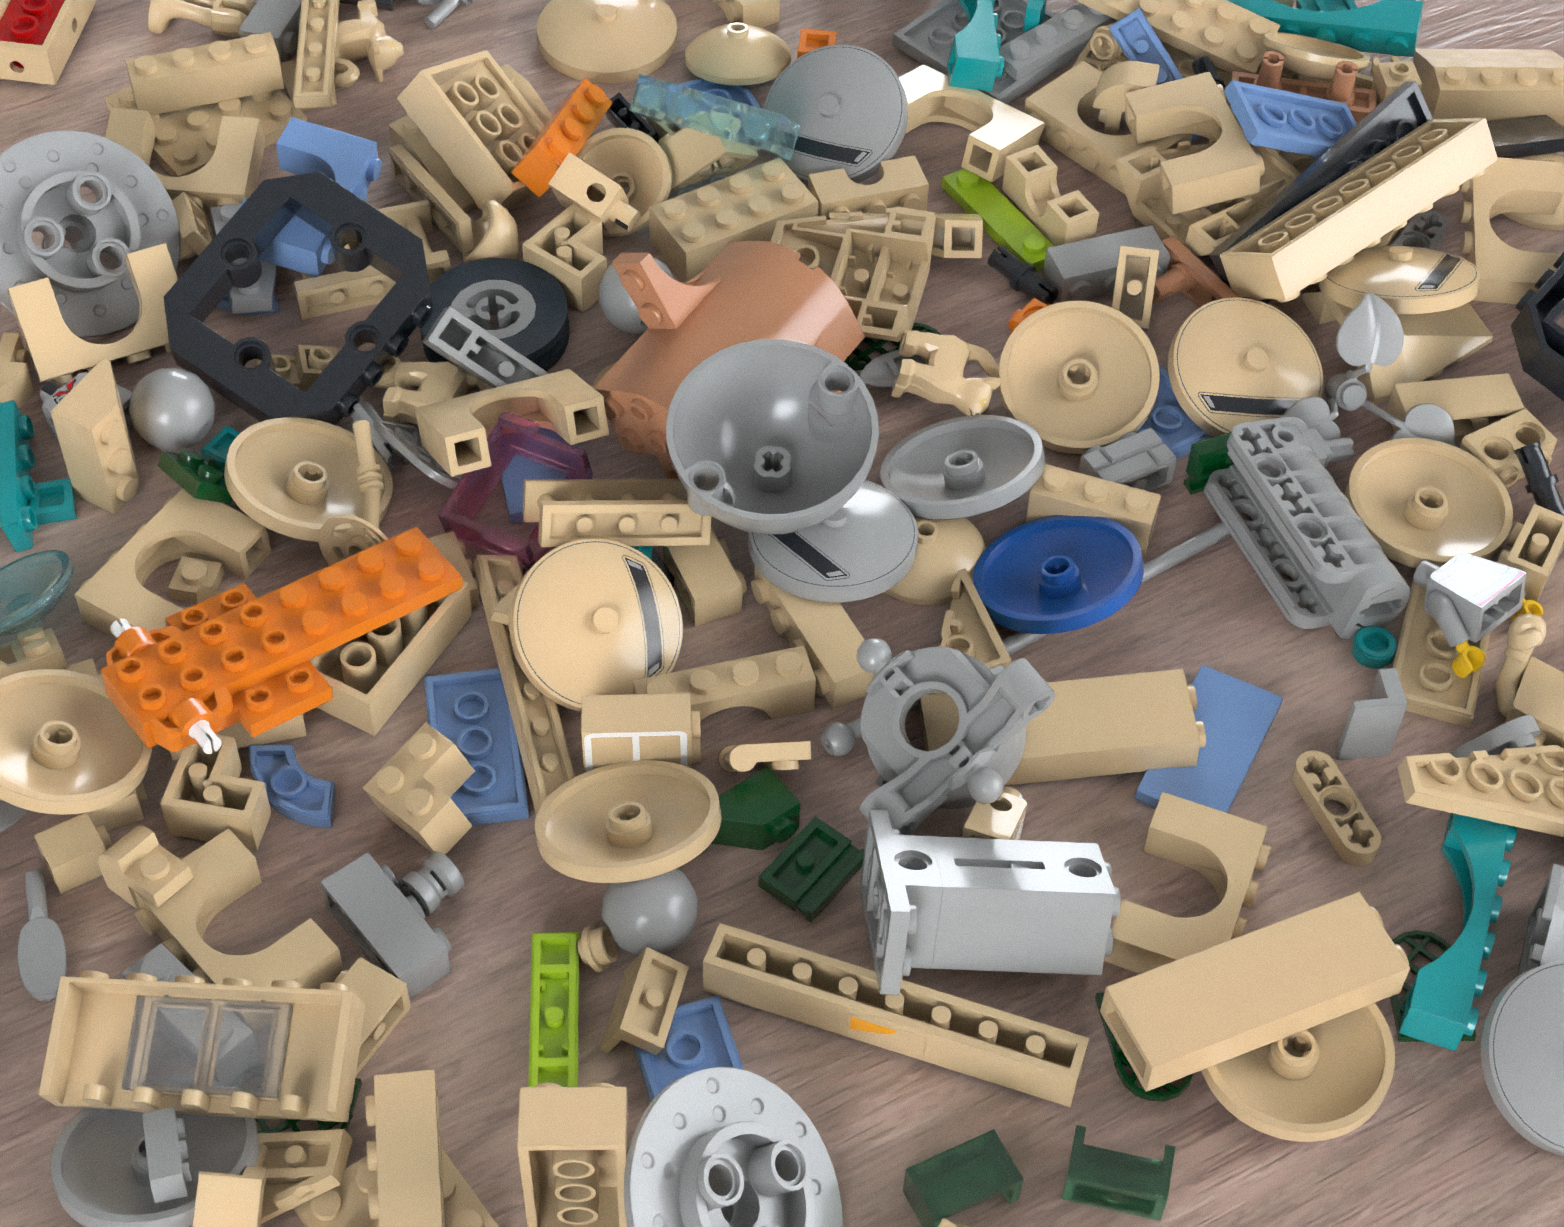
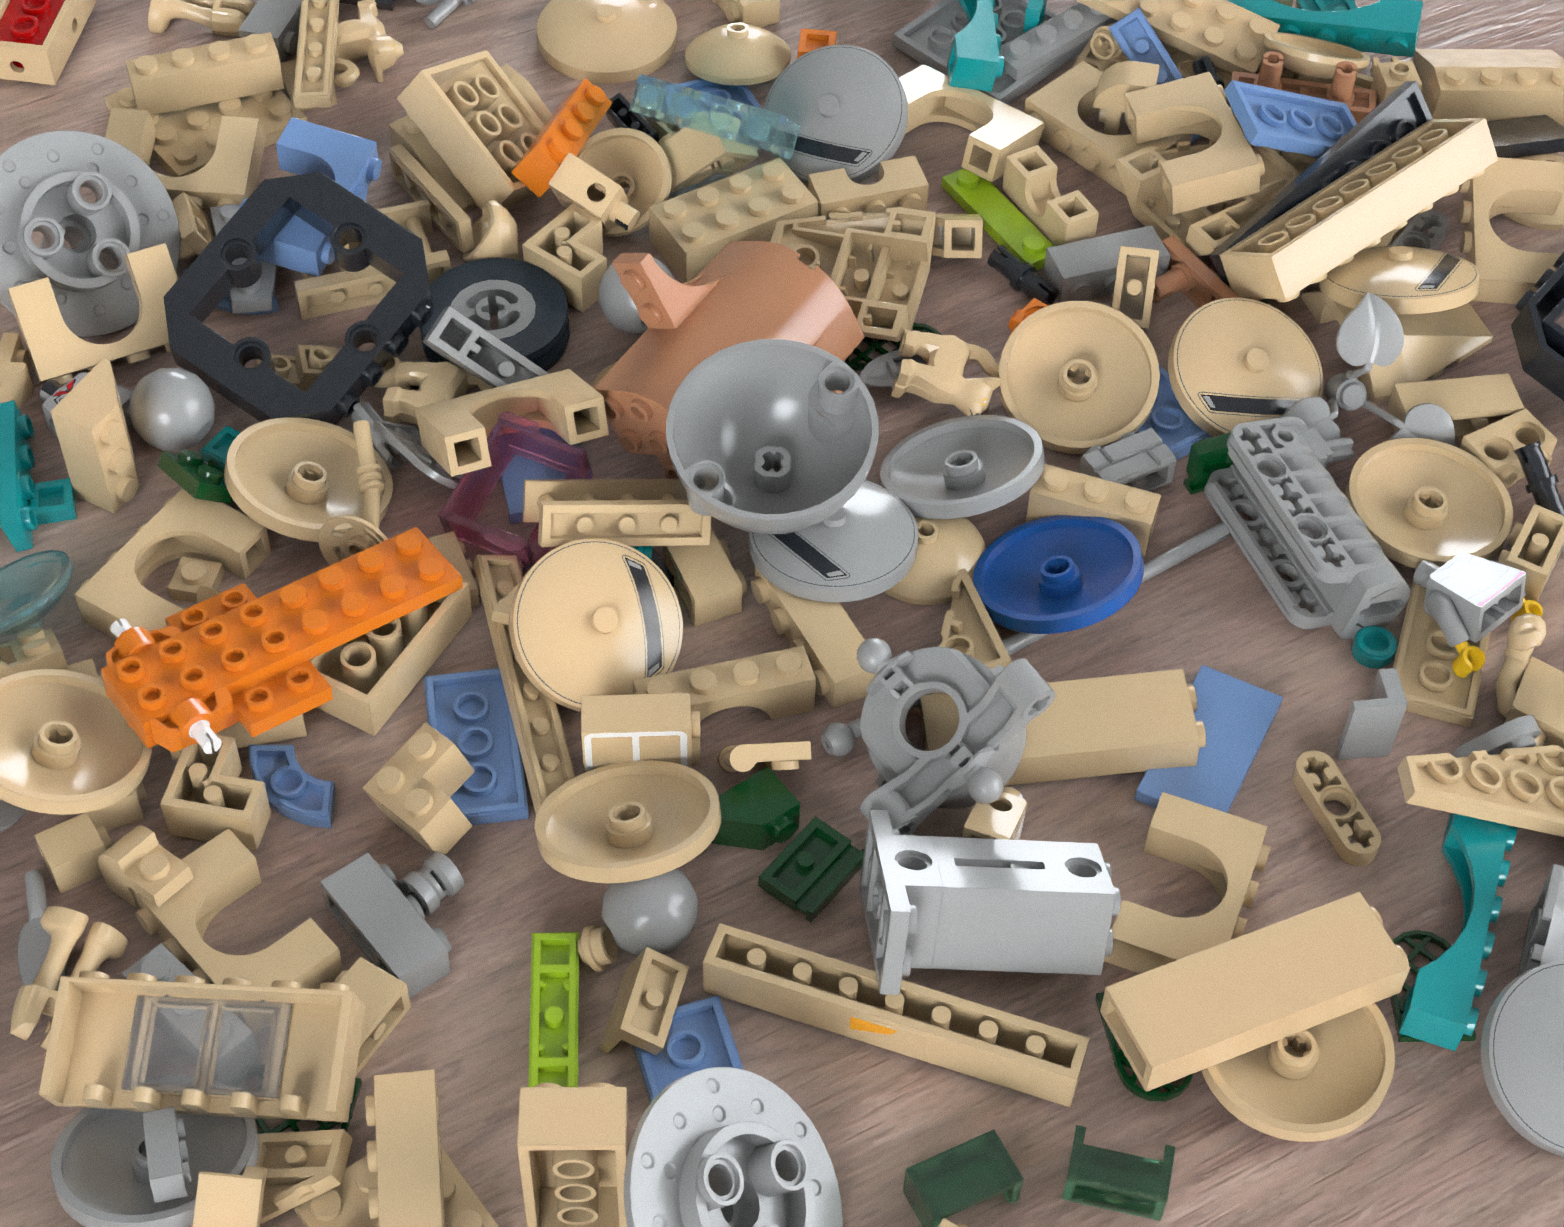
(65, 929): none -> tan piece

